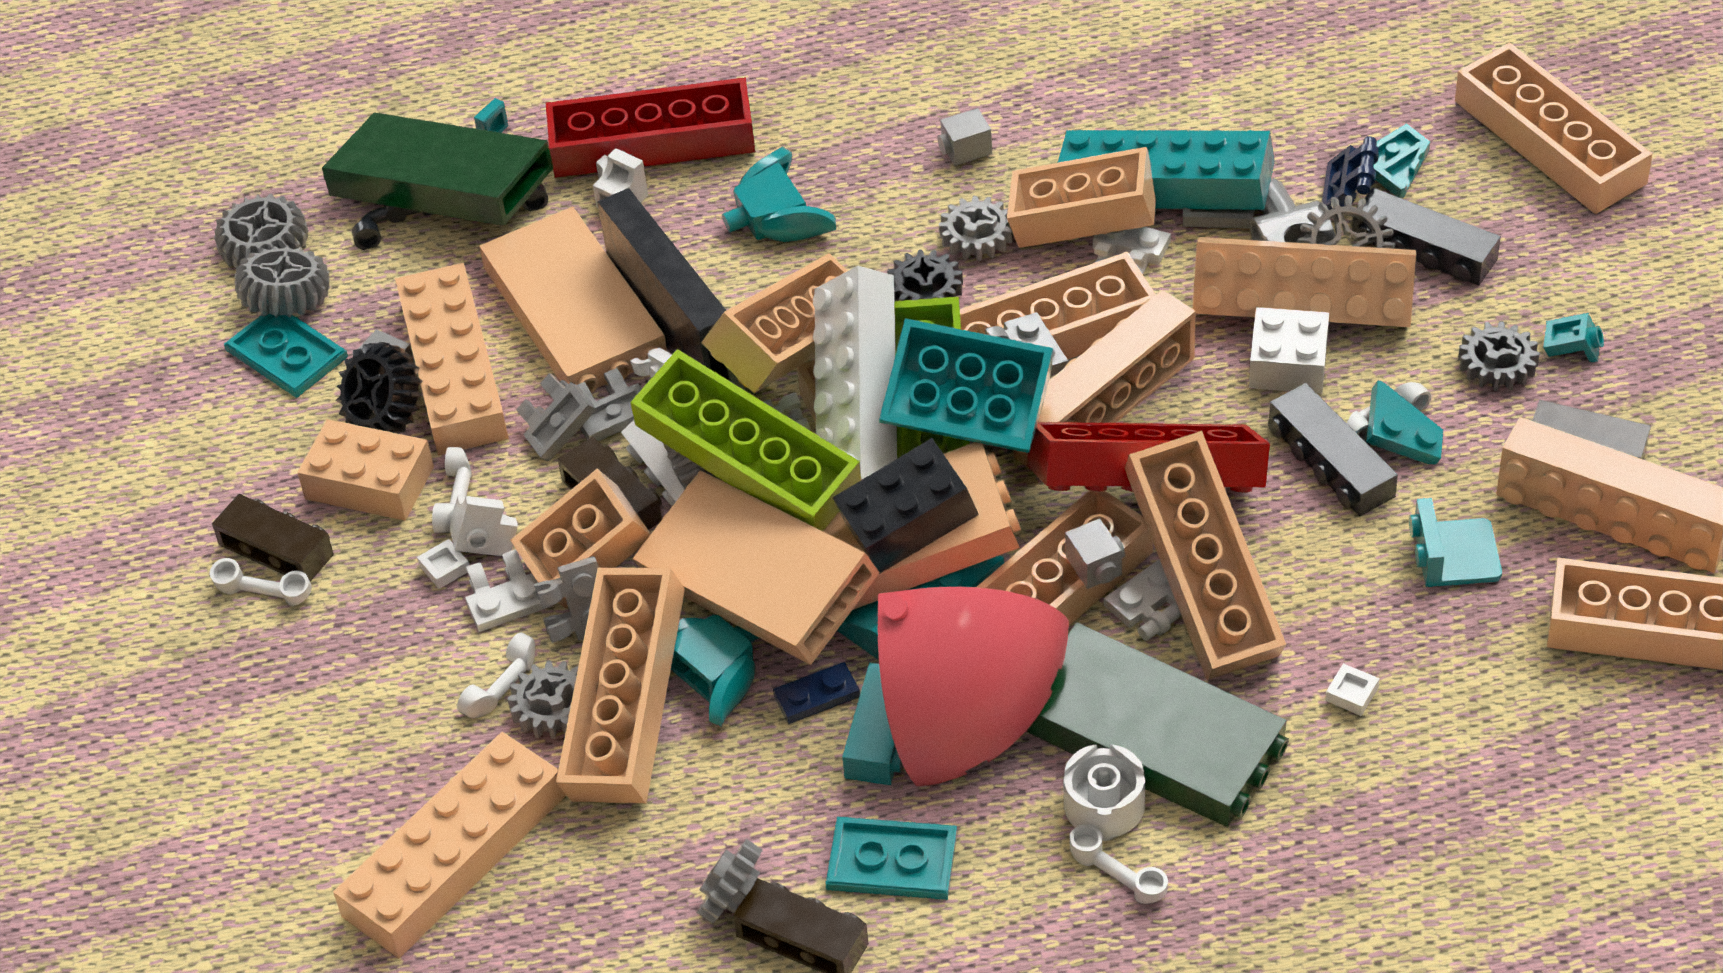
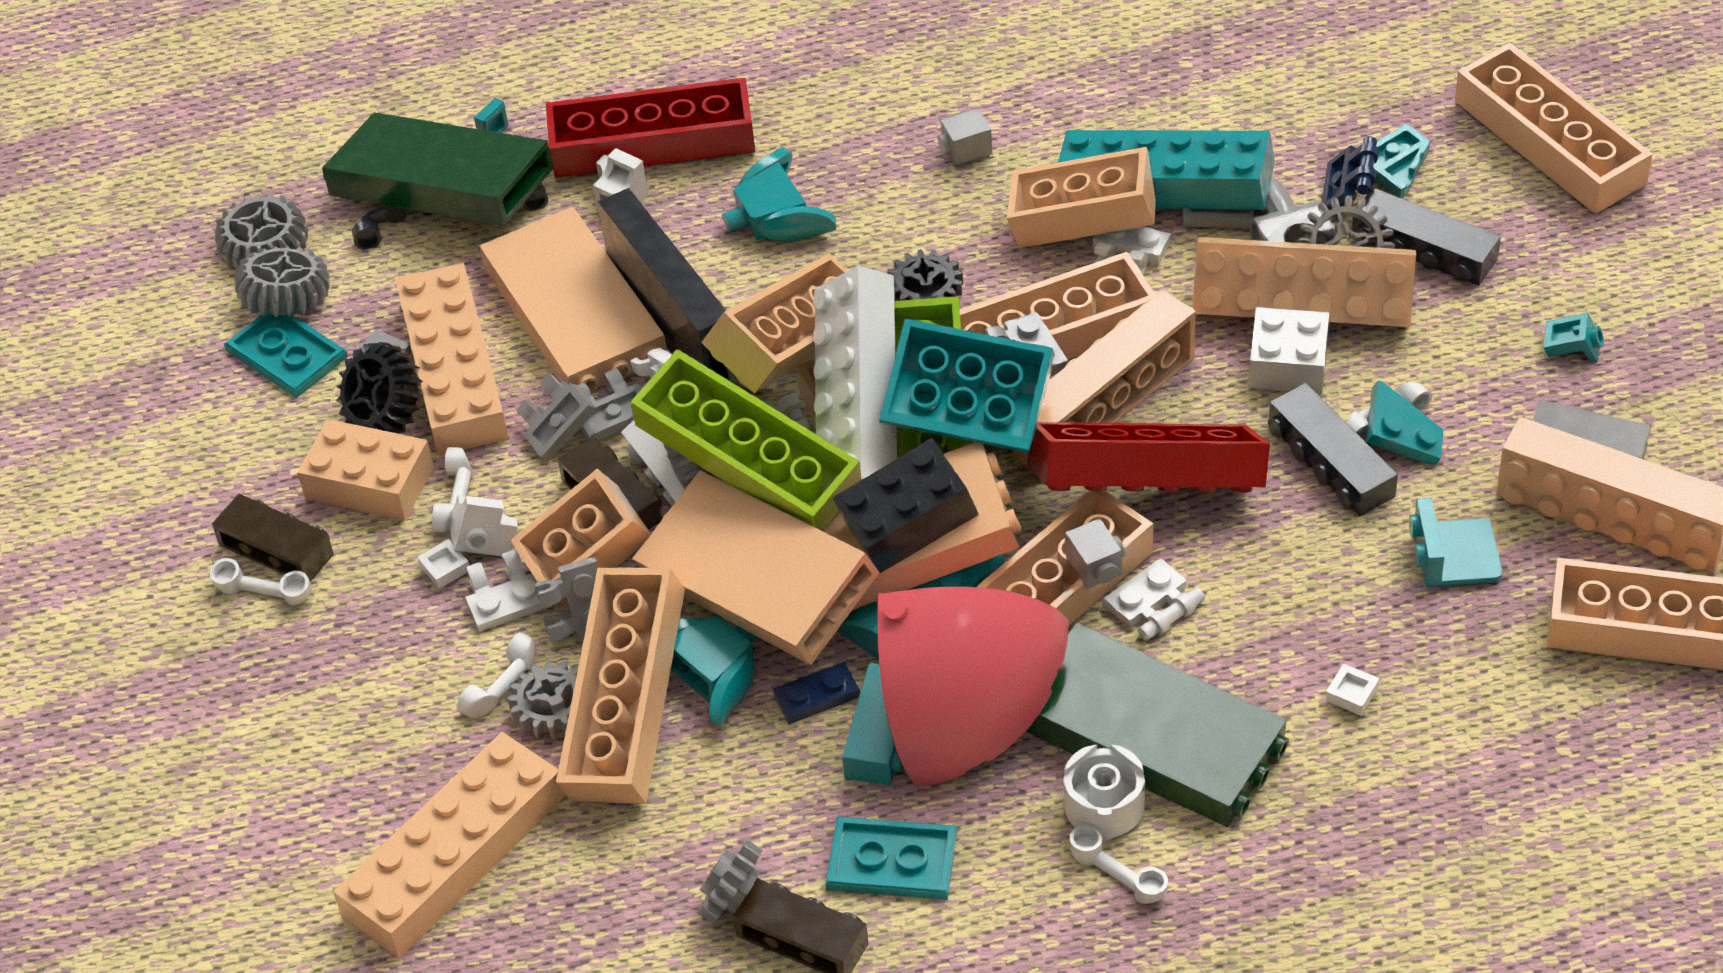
(975, 228): light grey gear -> none
(1204, 555): light nougat brick -> none
(1498, 356): dark grey gear -> none

